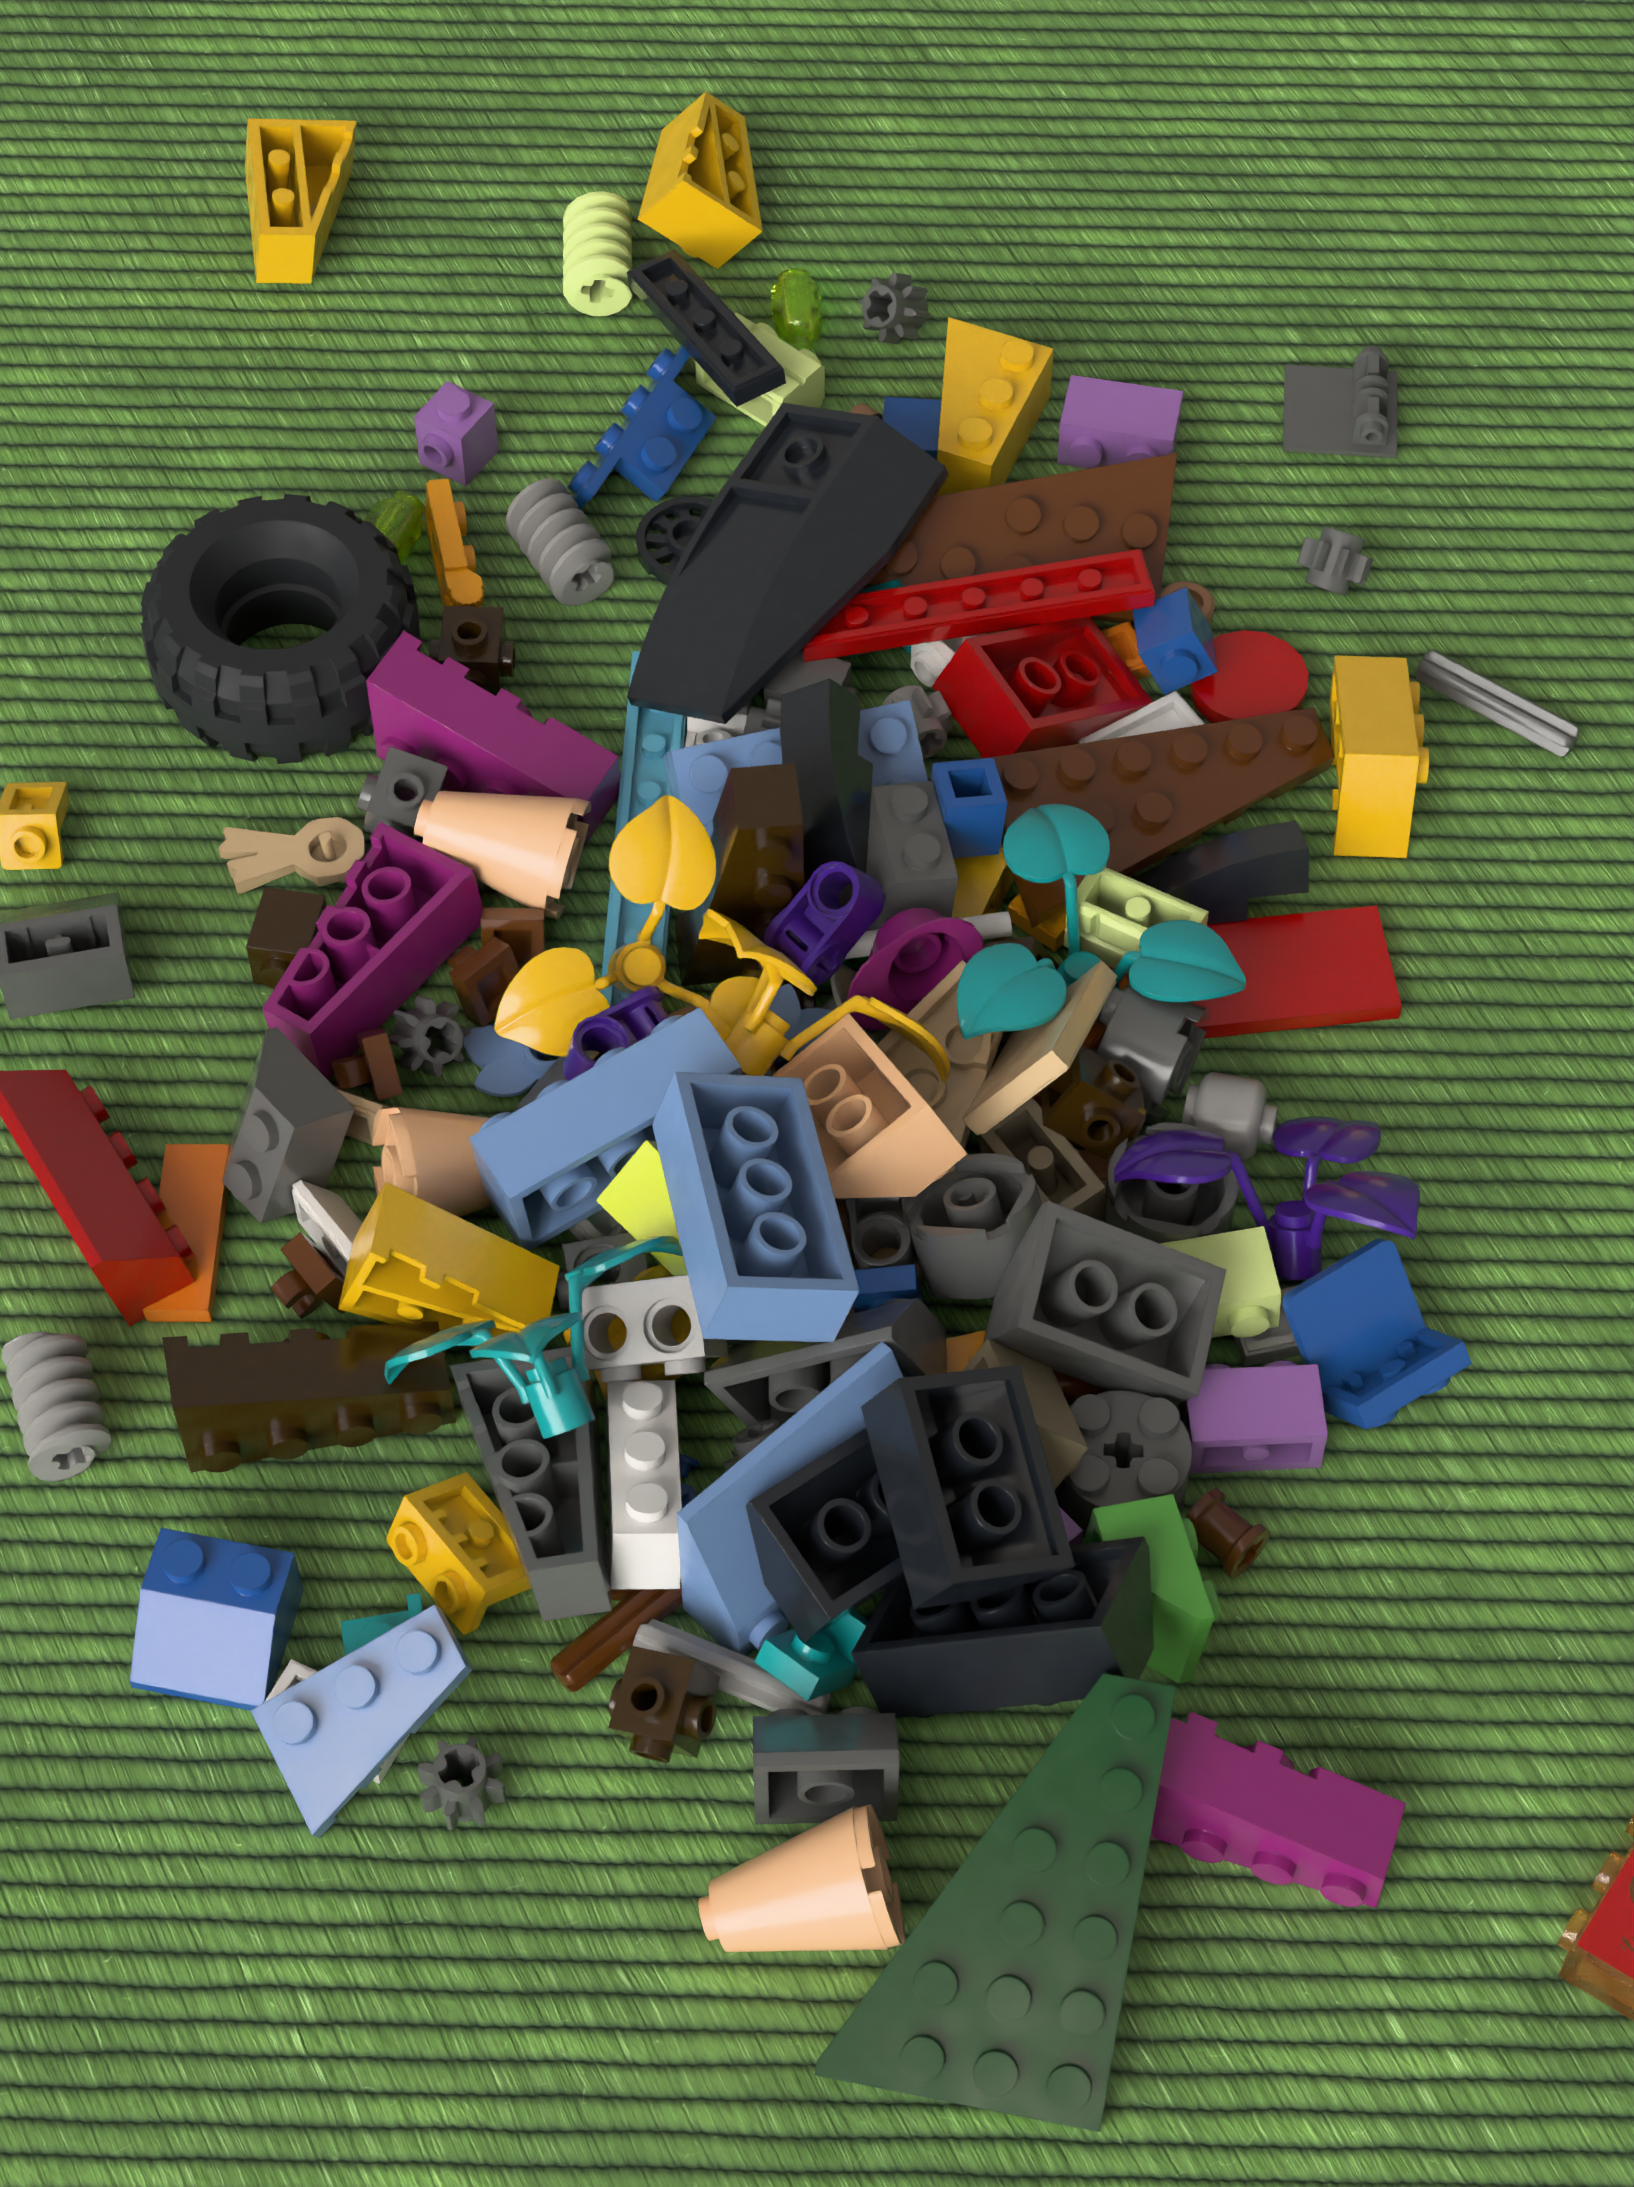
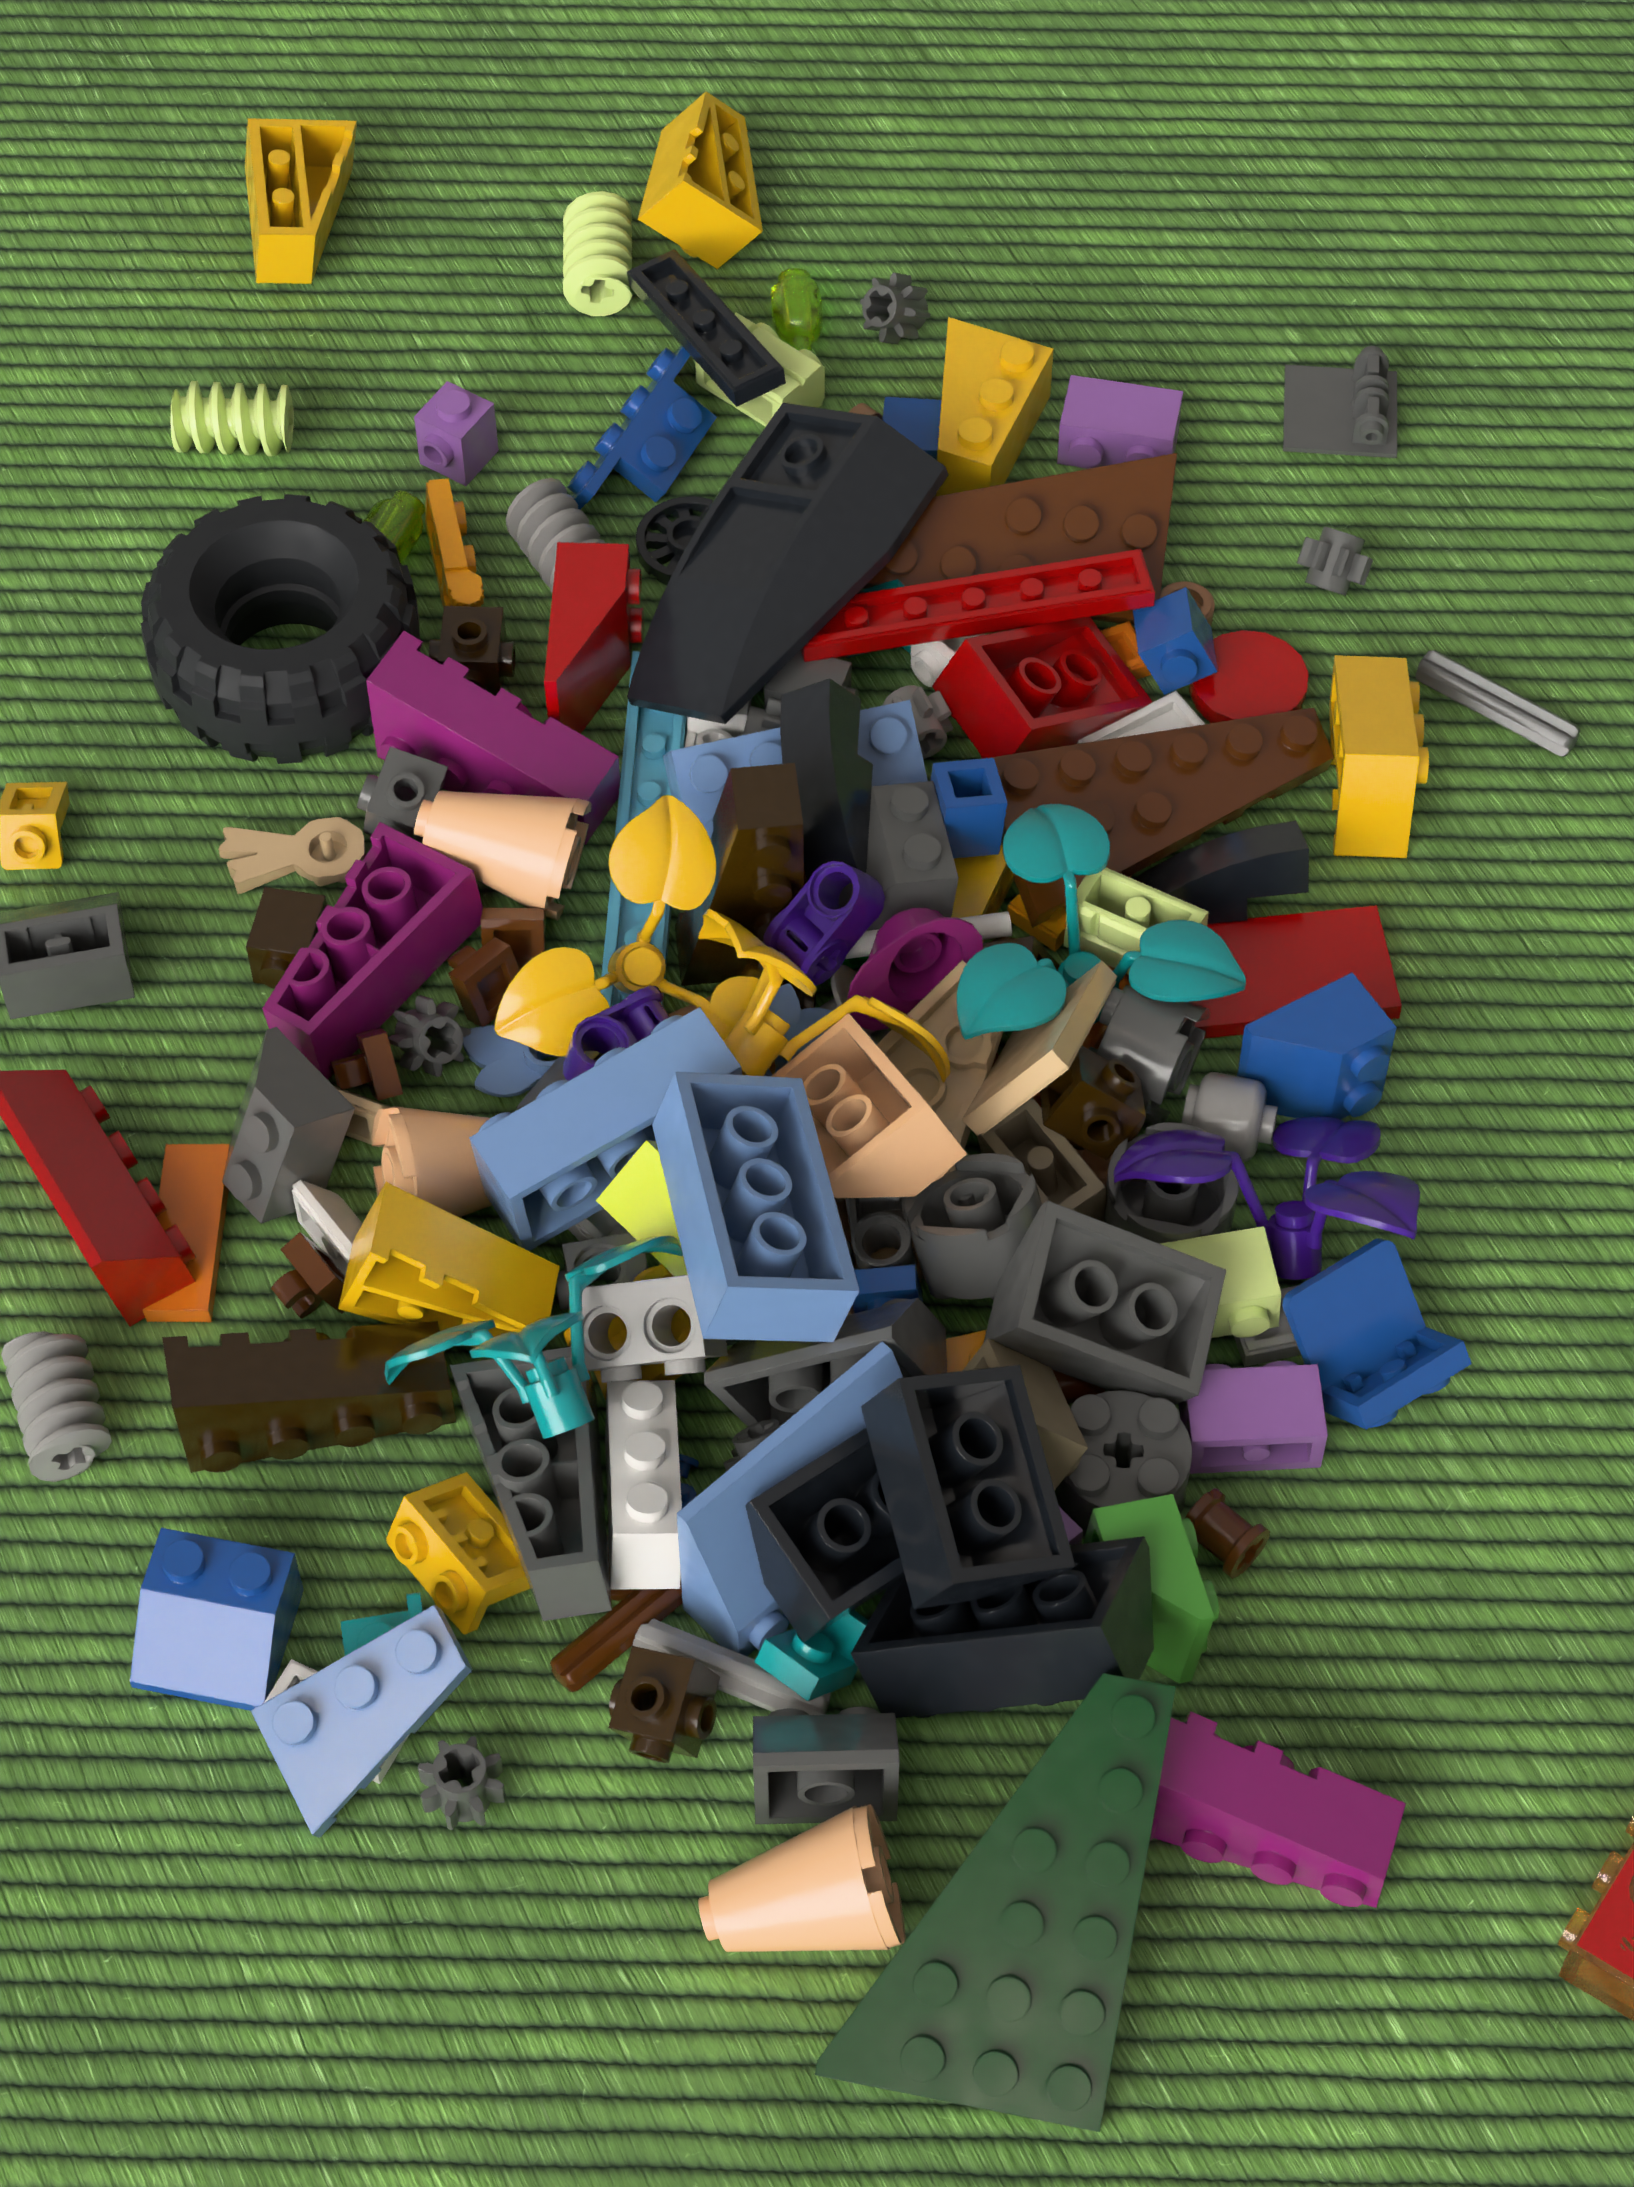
(232, 420): none -> yellowish green piece
(590, 628): none -> red slope
(1321, 1052): none -> blue slope

